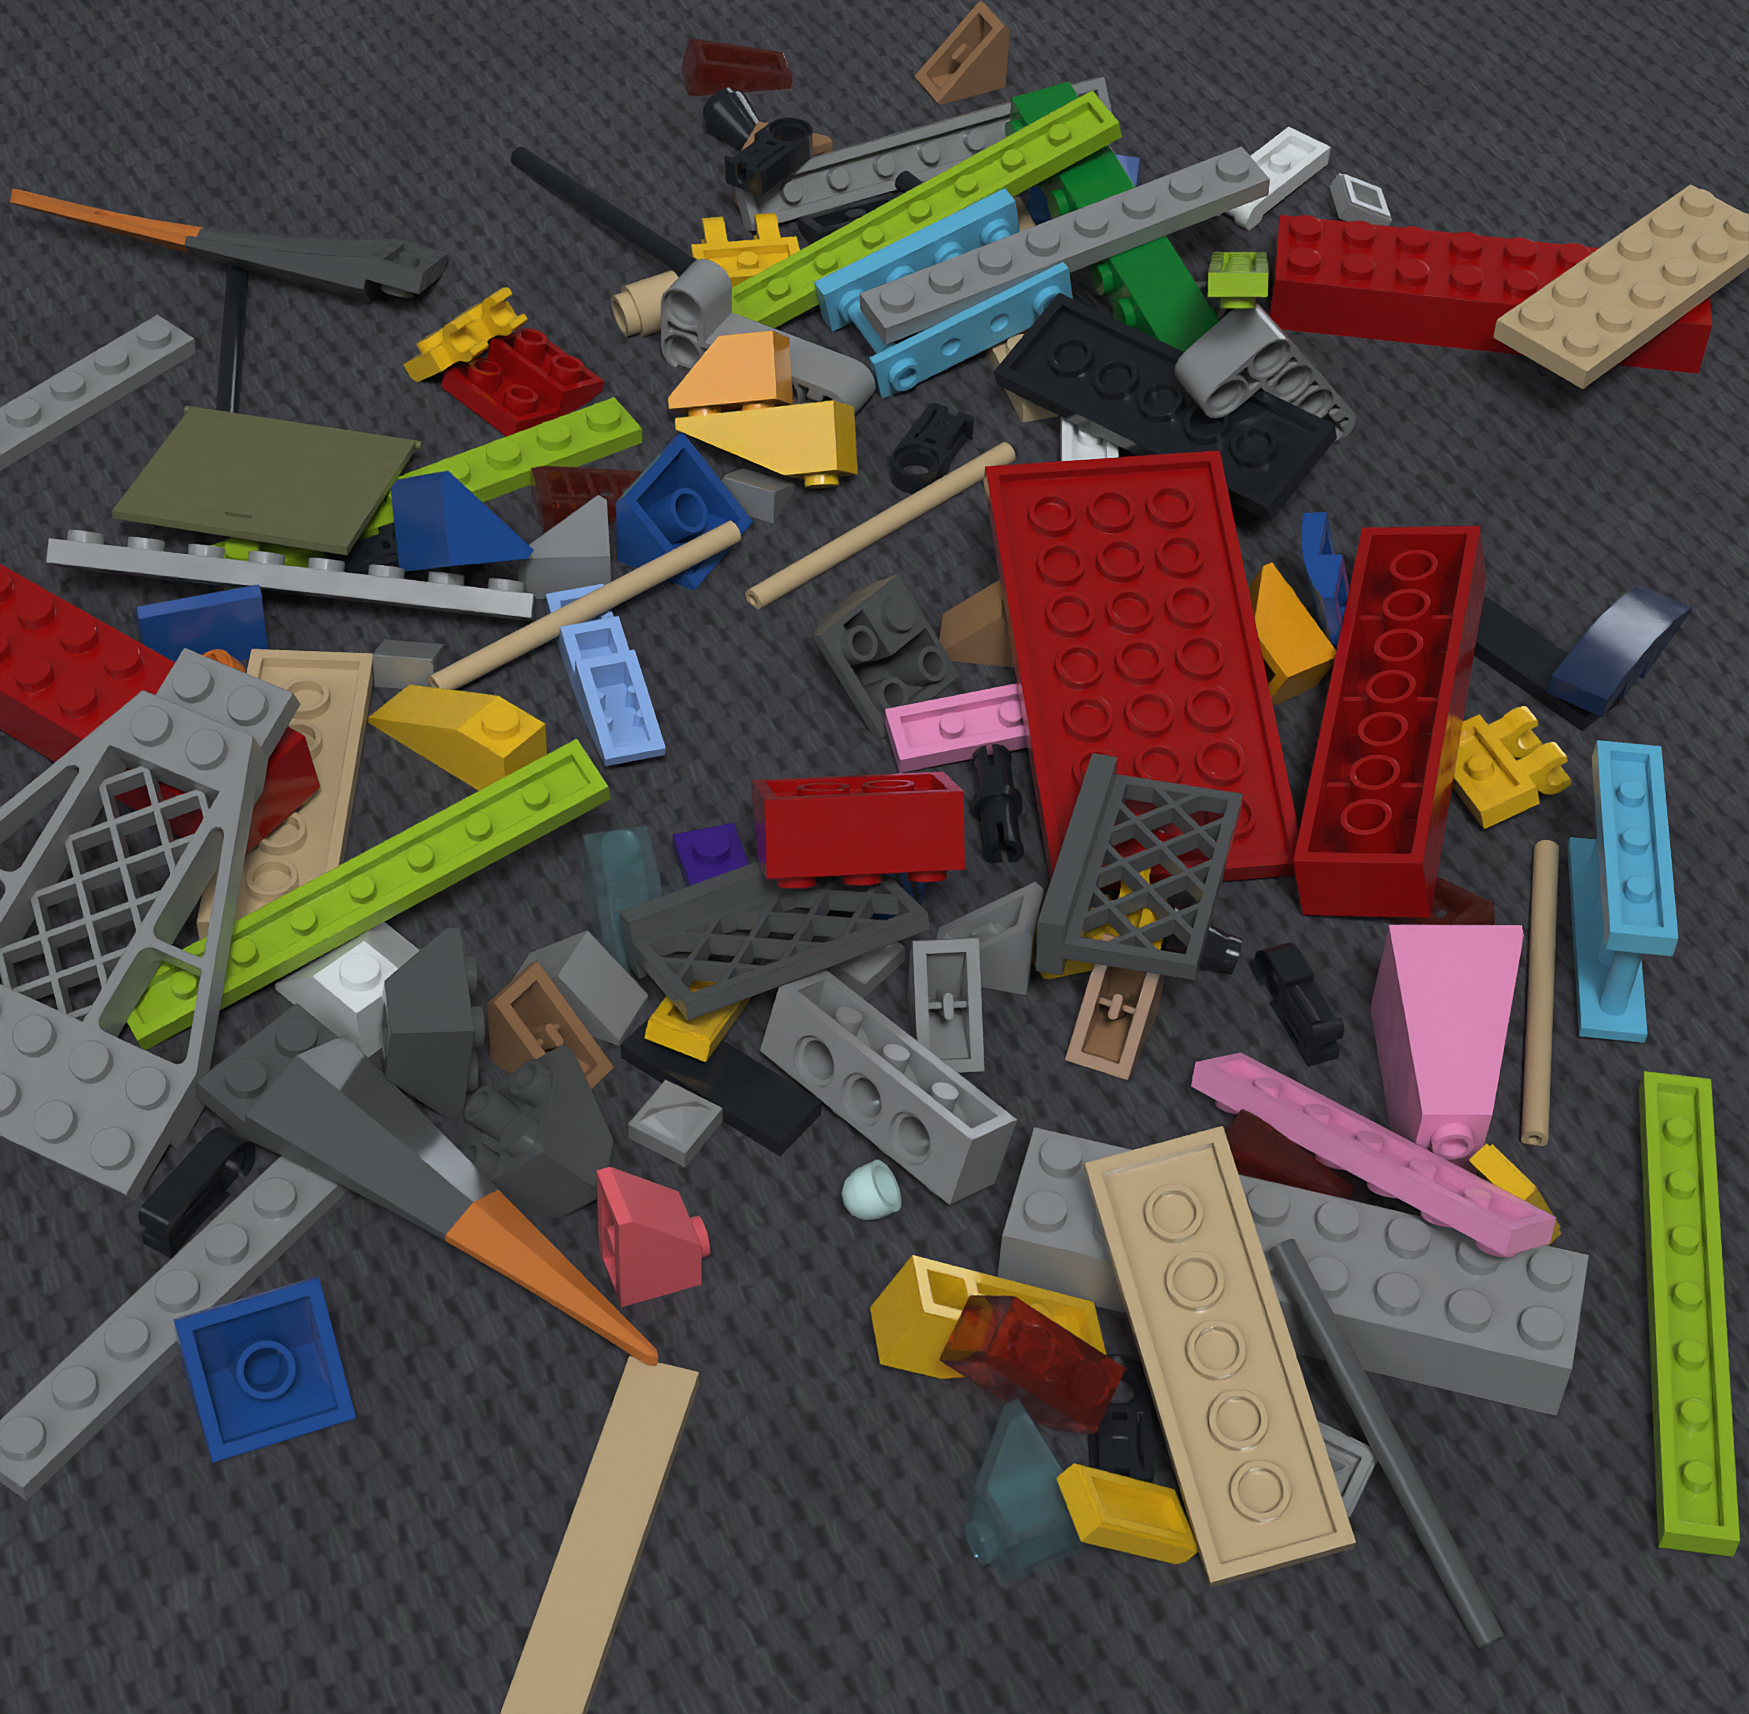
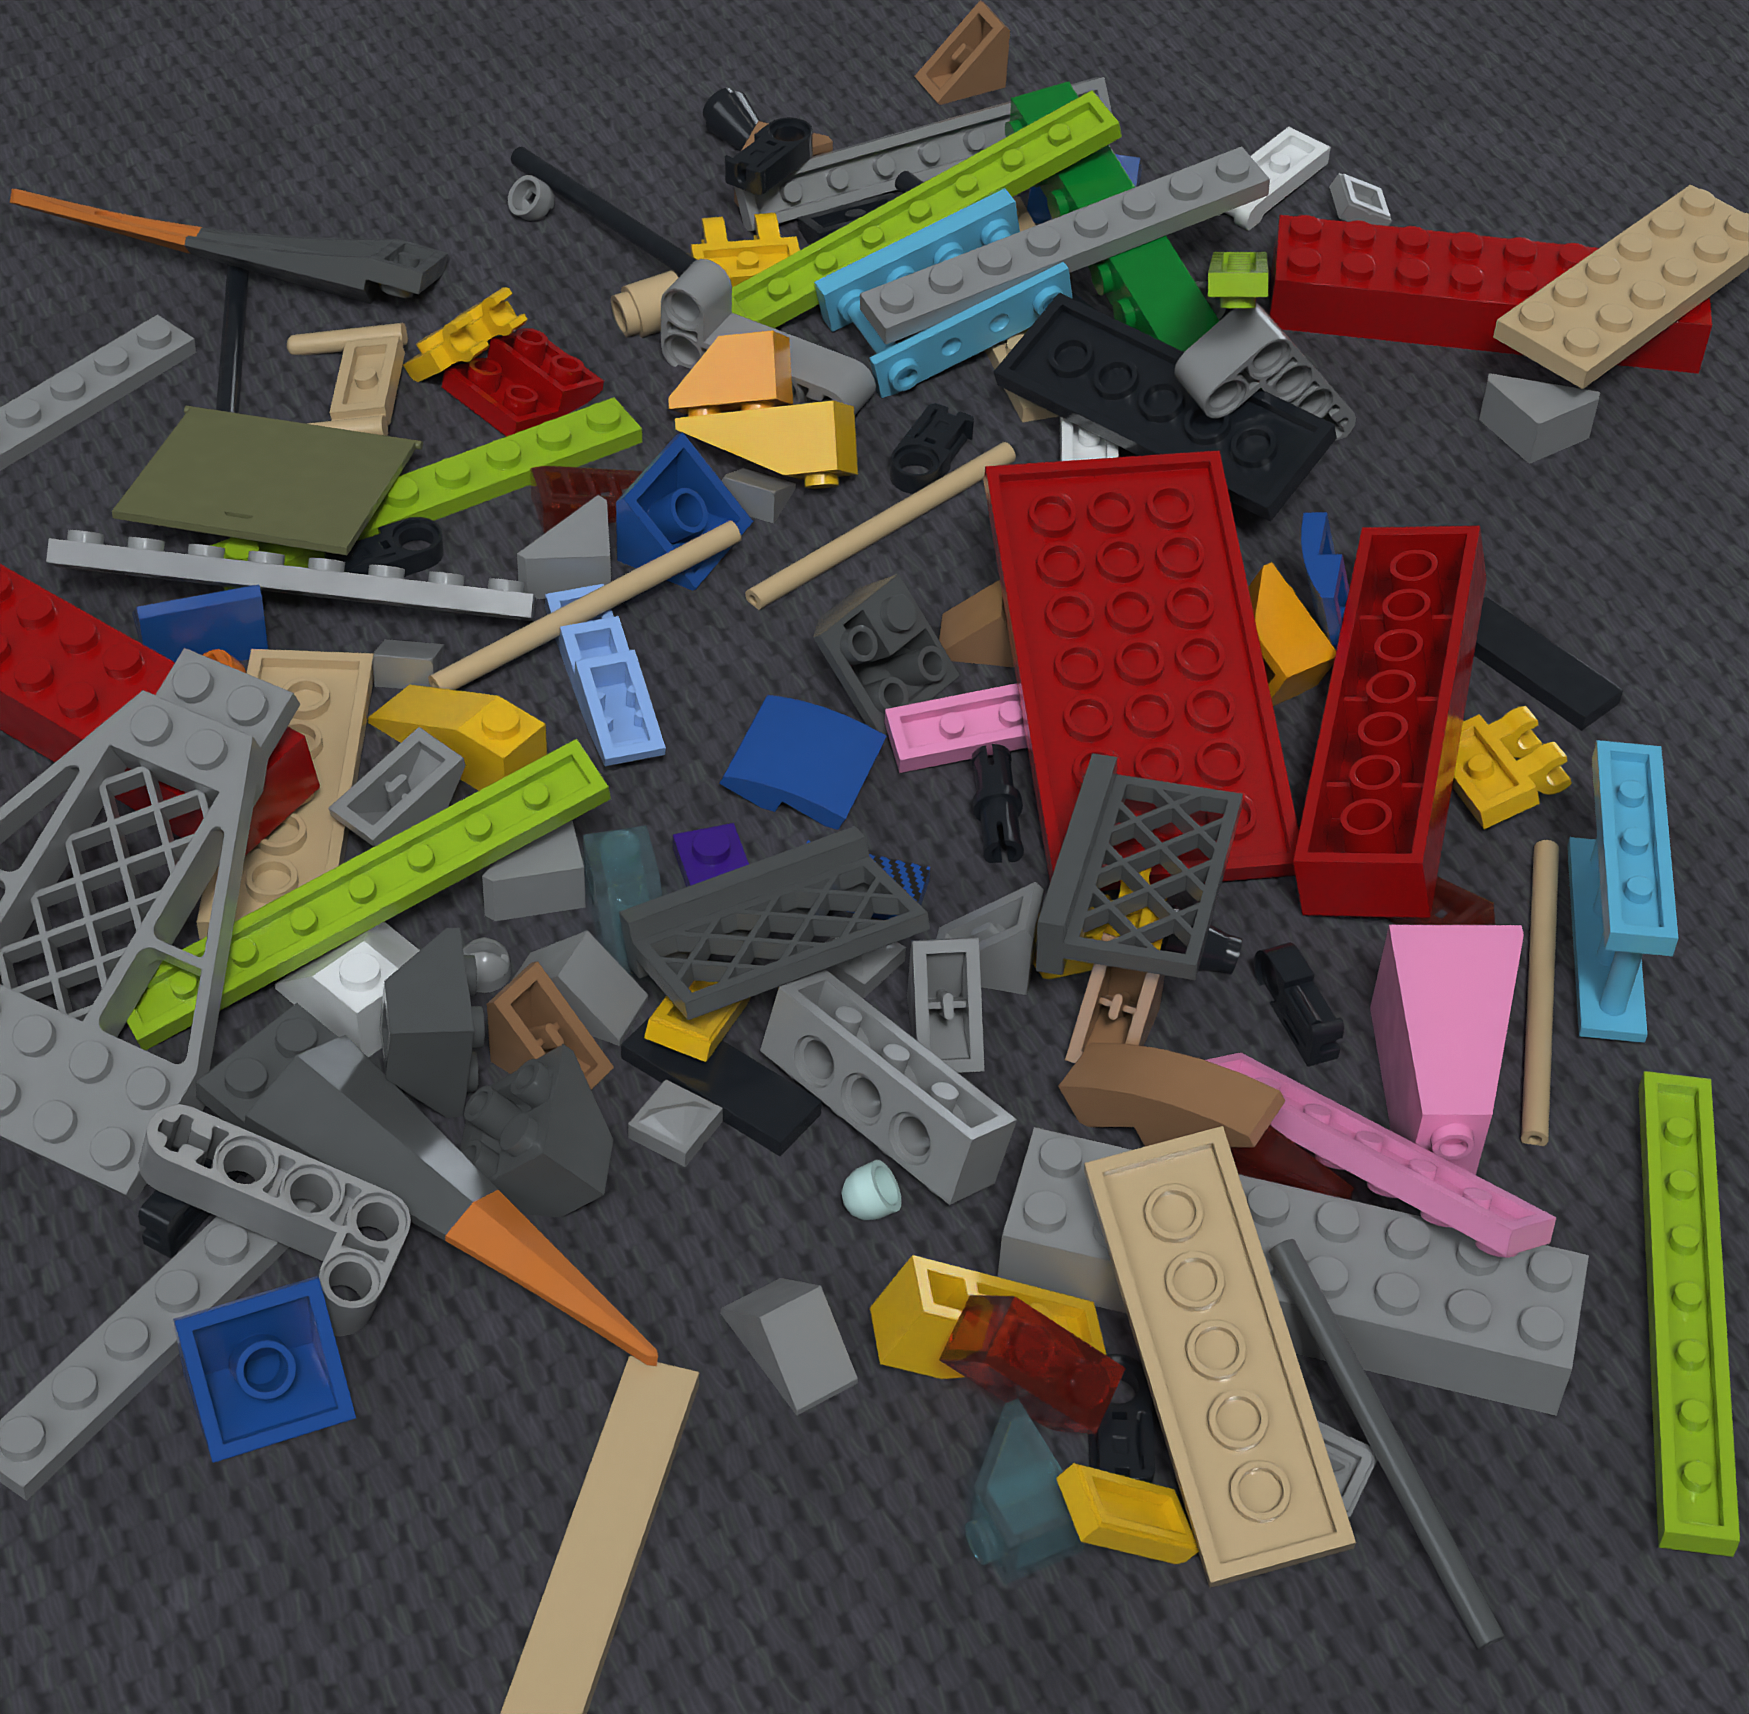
(269, 1206): none -> light grey beam
(366, 374): none -> tan plate
(401, 789): none -> light grey slope
(448, 526): blue slope -> none
(491, 963): none -> light grey hinge
(521, 192): none -> light grey hinge
(537, 878): none -> light grey slope
(647, 1237): coral slope -> none
(718, 65): clear red slope -> none
(793, 1341): none -> light grey slope
(803, 759): none -> blue slope
(859, 827): red slope -> none
(1167, 1094): none -> medium nougat slope
(1498, 1170): yellow tile -> none
(1537, 415): none -> light grey slope
(1618, 649): dark blue slope -> none

